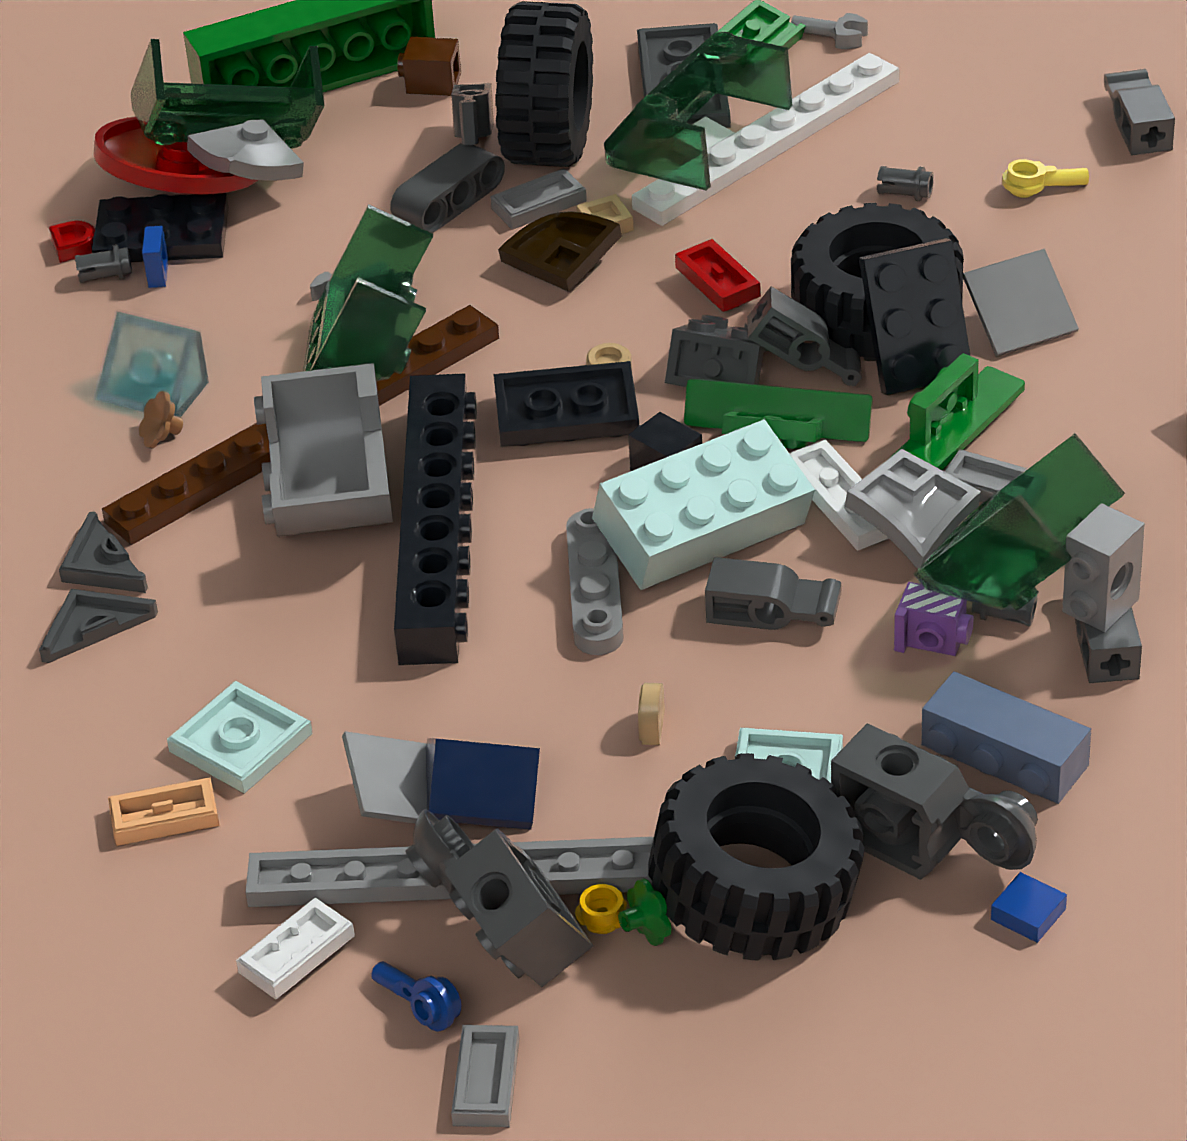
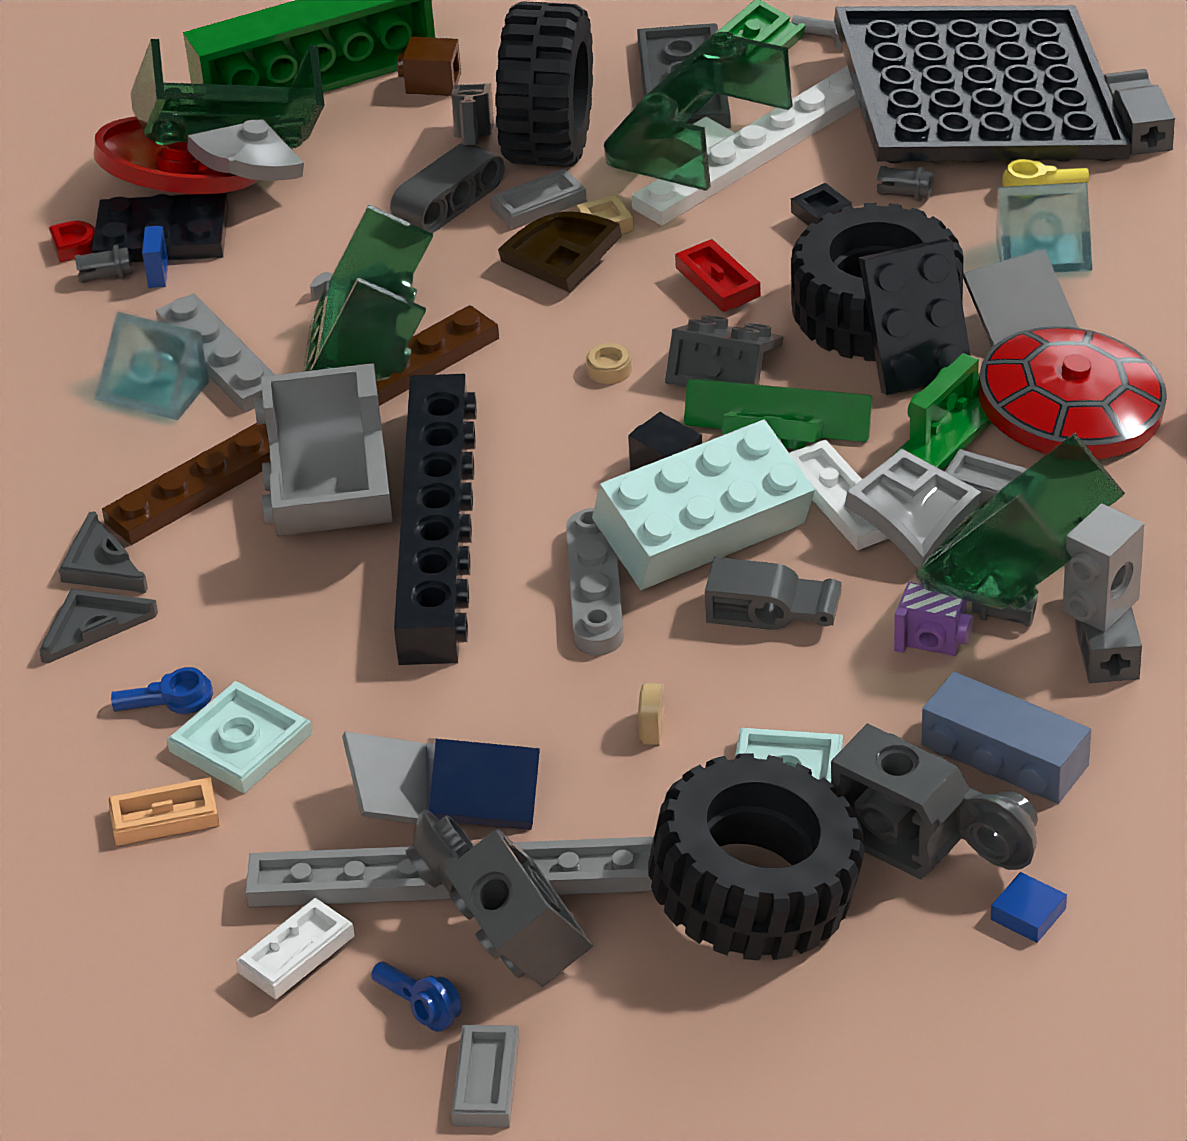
(159, 420): medium nougat plant -> none
(181, 691): none -> blue plate
(226, 356): none -> light grey plate
(566, 403): black plate -> none
(600, 908): yellow plate -> none
(646, 913): green plant -> none
(784, 325): dark grey piece -> none
(817, 202): none -> black plate
(979, 84): none -> black plate
(1046, 218): none -> clear light blue slope
(1068, 382): none -> red dish

